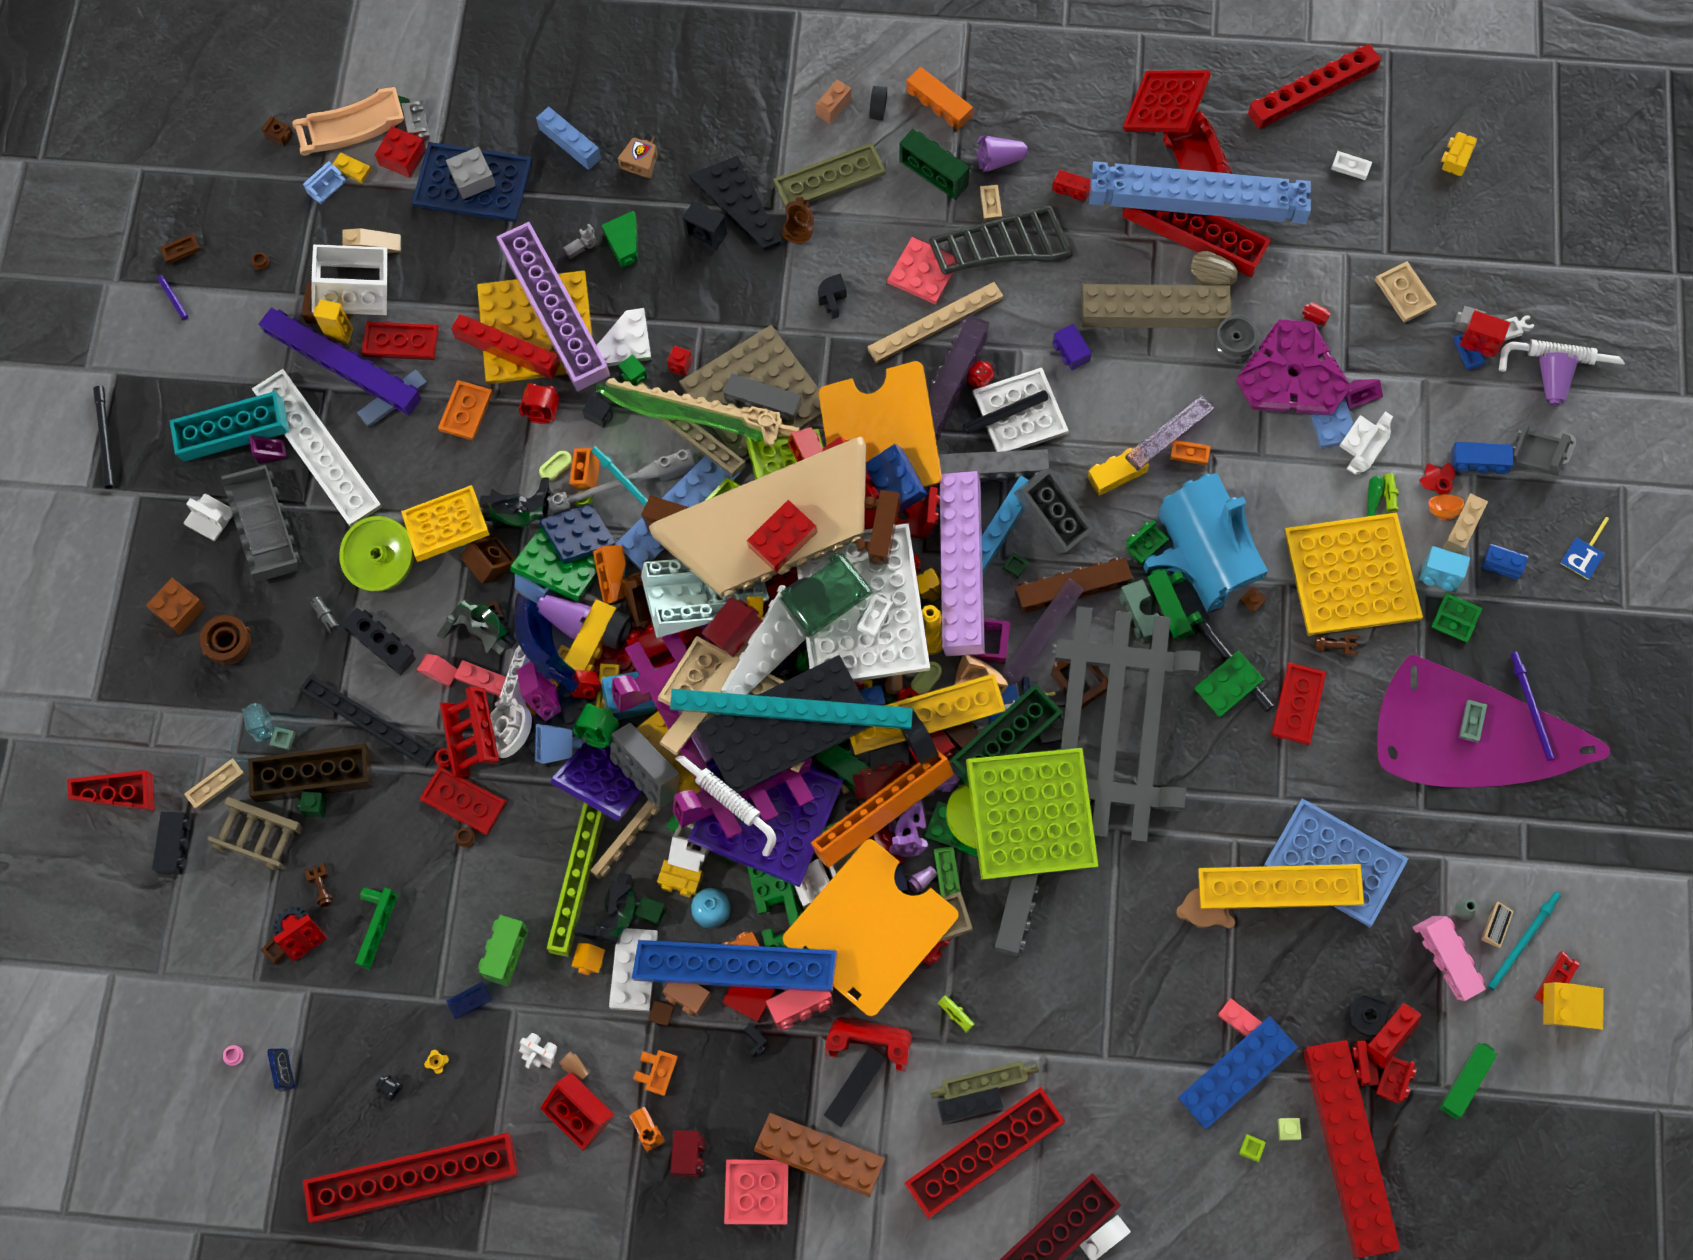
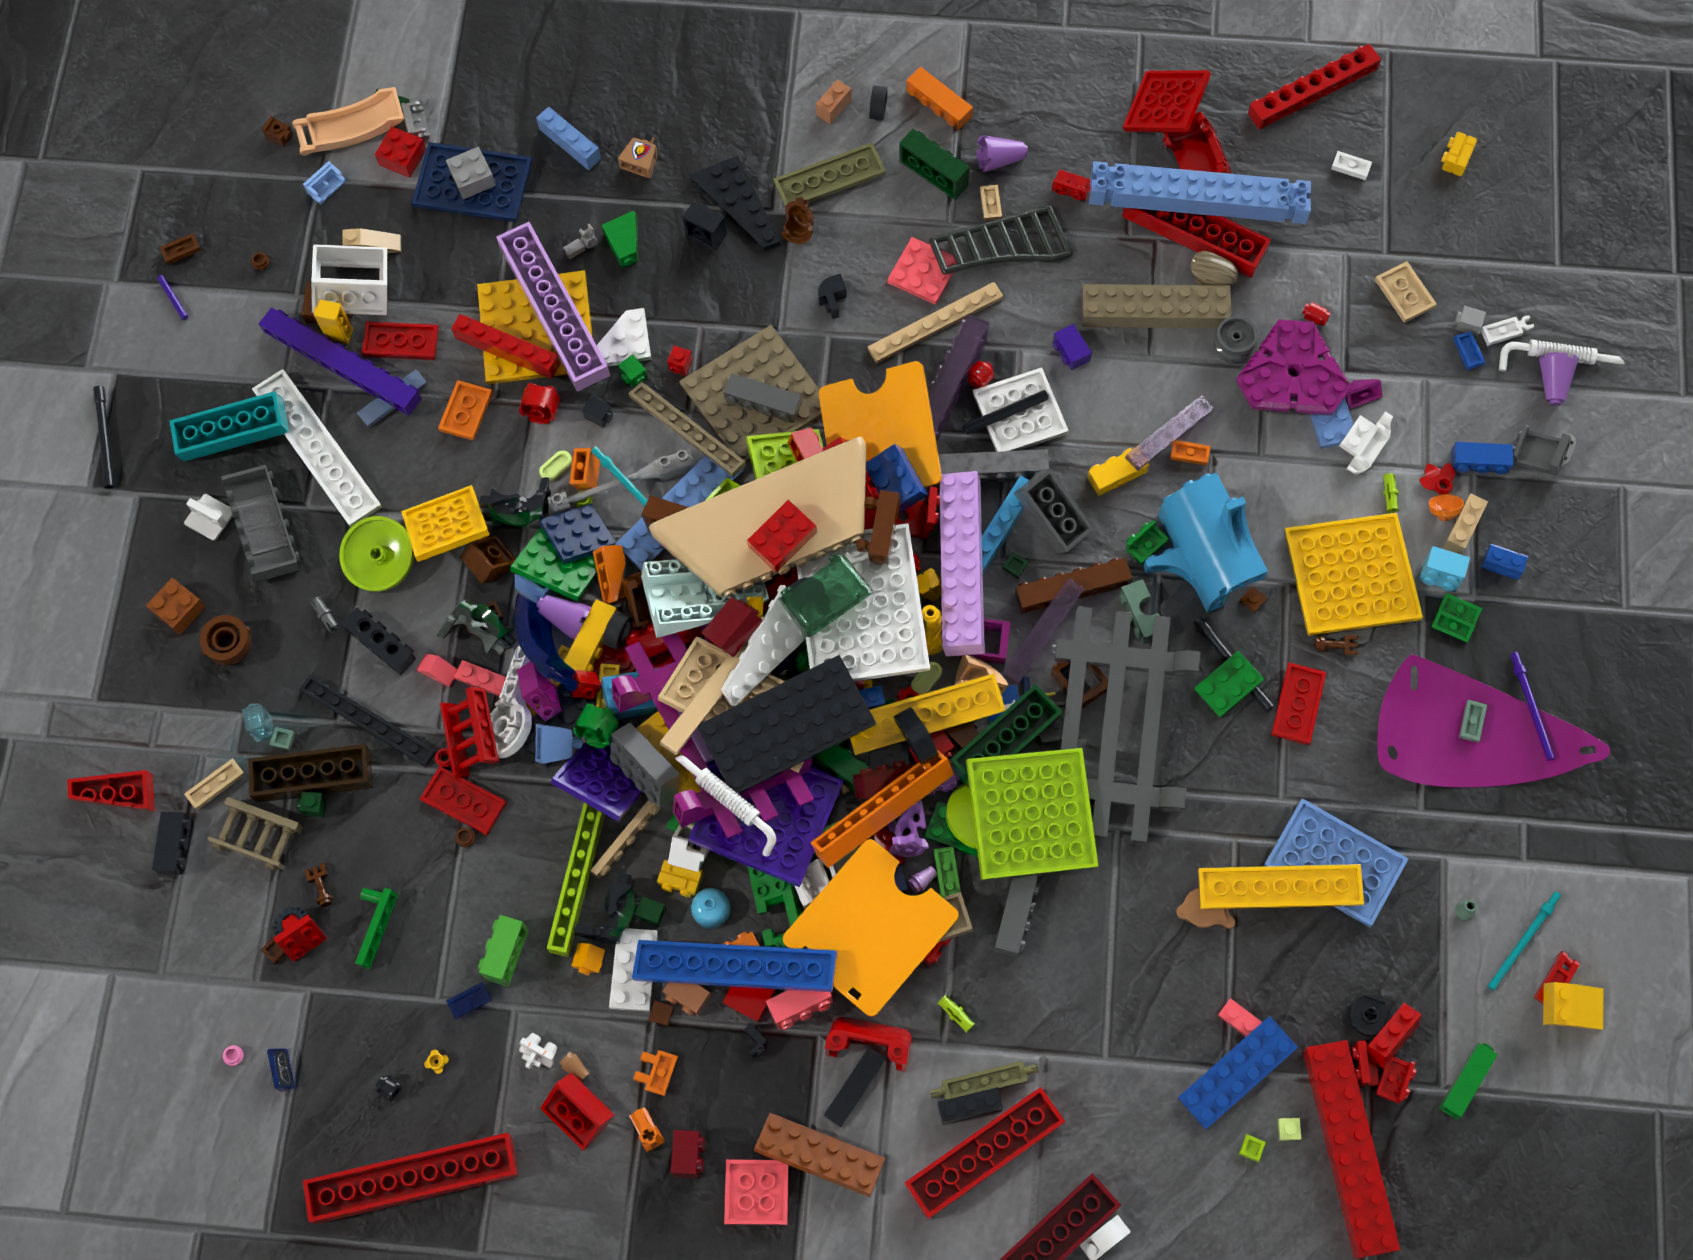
(267, 449): magenta slope -> none
(352, 168): yellow plate -> none
(748, 422): piece -> none
(791, 709): teal plate -> none
(875, 615): white plate -> none
(893, 684): medium nougat cone -> none
(1171, 605): green brick -> none
(1375, 490): green piece -> none
(1451, 956): bright pink wedge -> none
(1484, 334): red brick -> none
(1497, 924): slope -> none
(1584, 557): blue piece -> none

